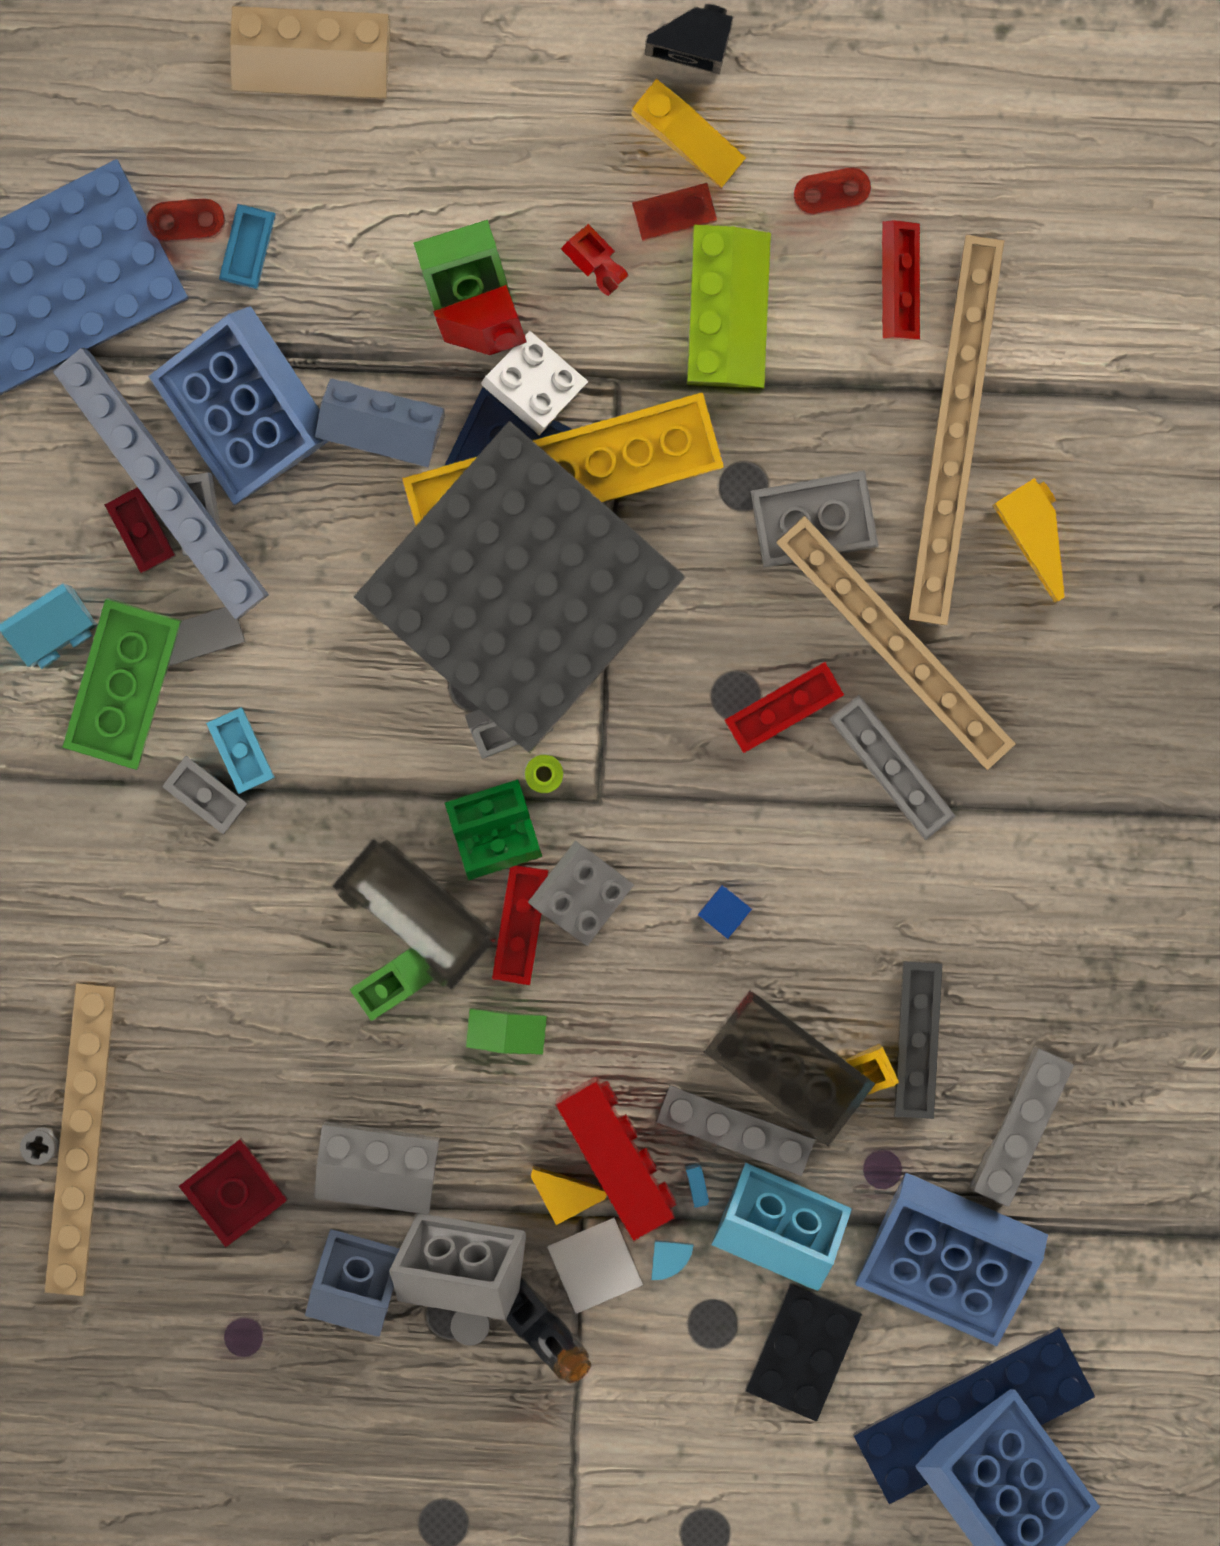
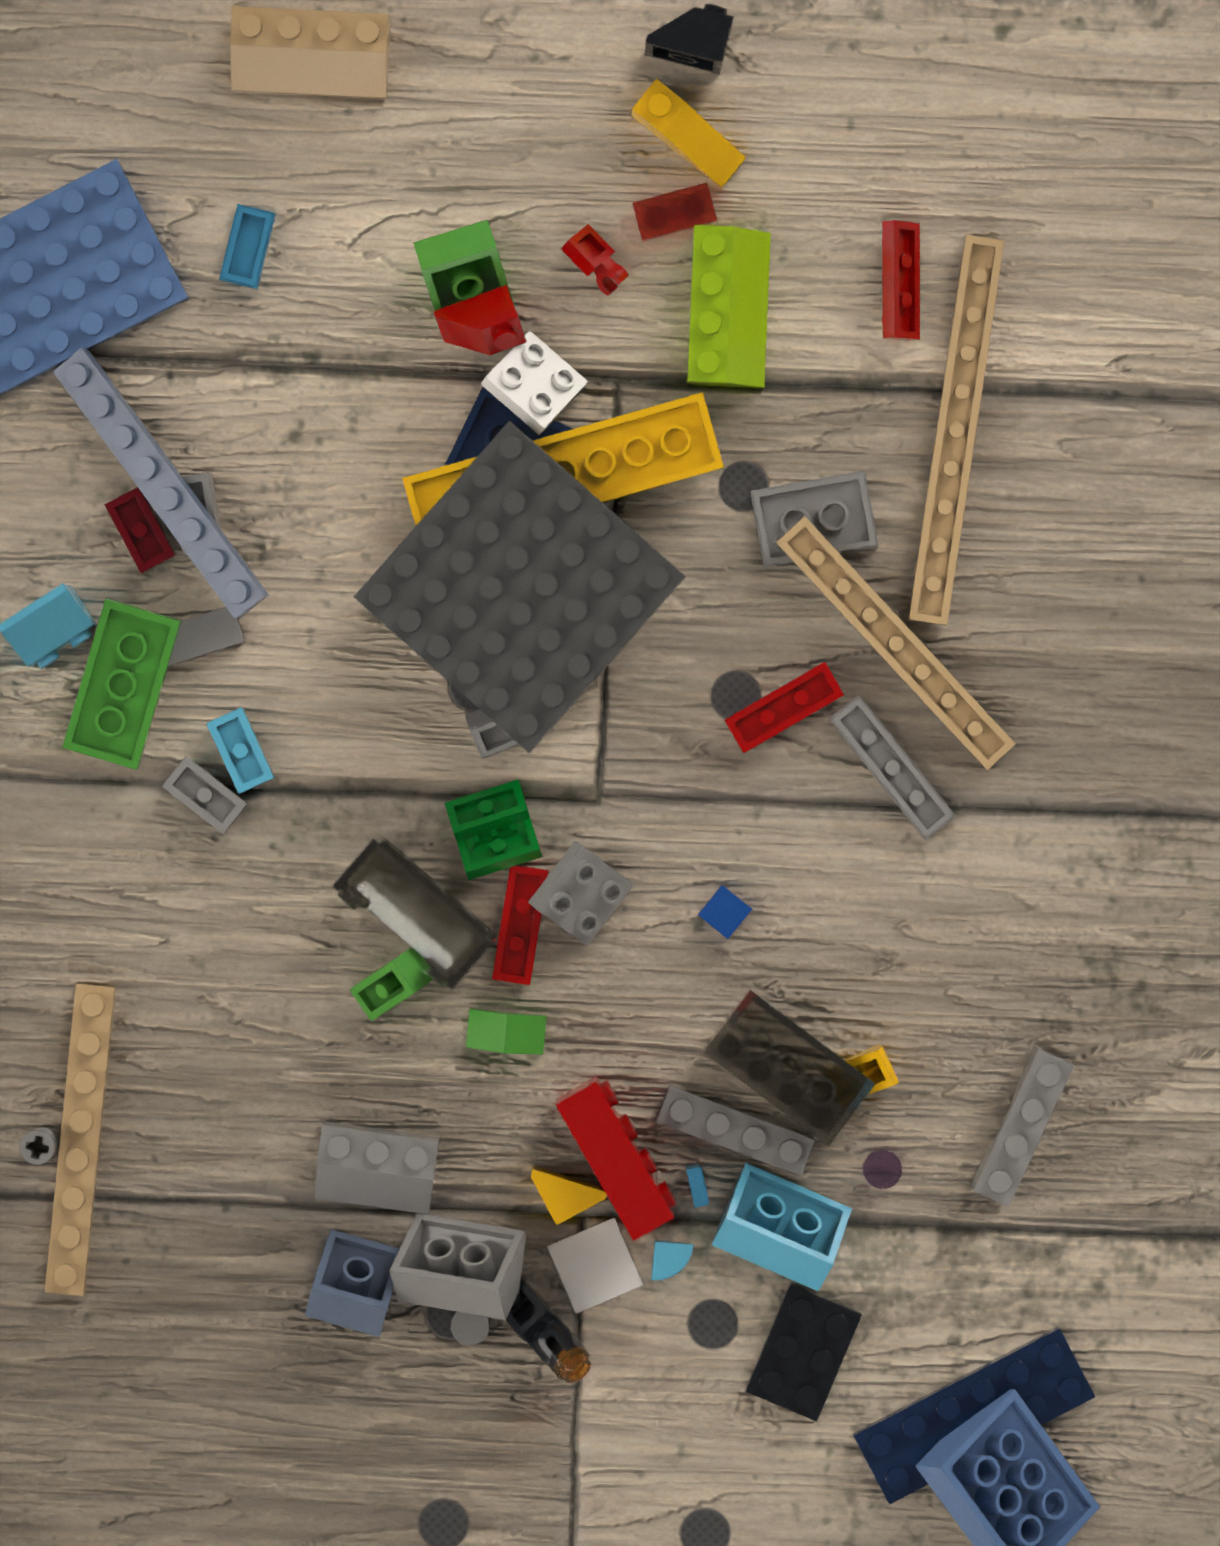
(186, 220): clear red plate -> none
(233, 1192): dark red plate -> none
(240, 404): medium blue slope -> none
(243, 1336): clear purple tile -> none
(379, 422): sand blue slope -> none
(531, 770): lime plate -> none
(831, 191): clear red plate -> none
(918, 1039): dark grey plate -> none
(952, 1259): medium blue slope -> none
(1034, 528): yellow slope -> none

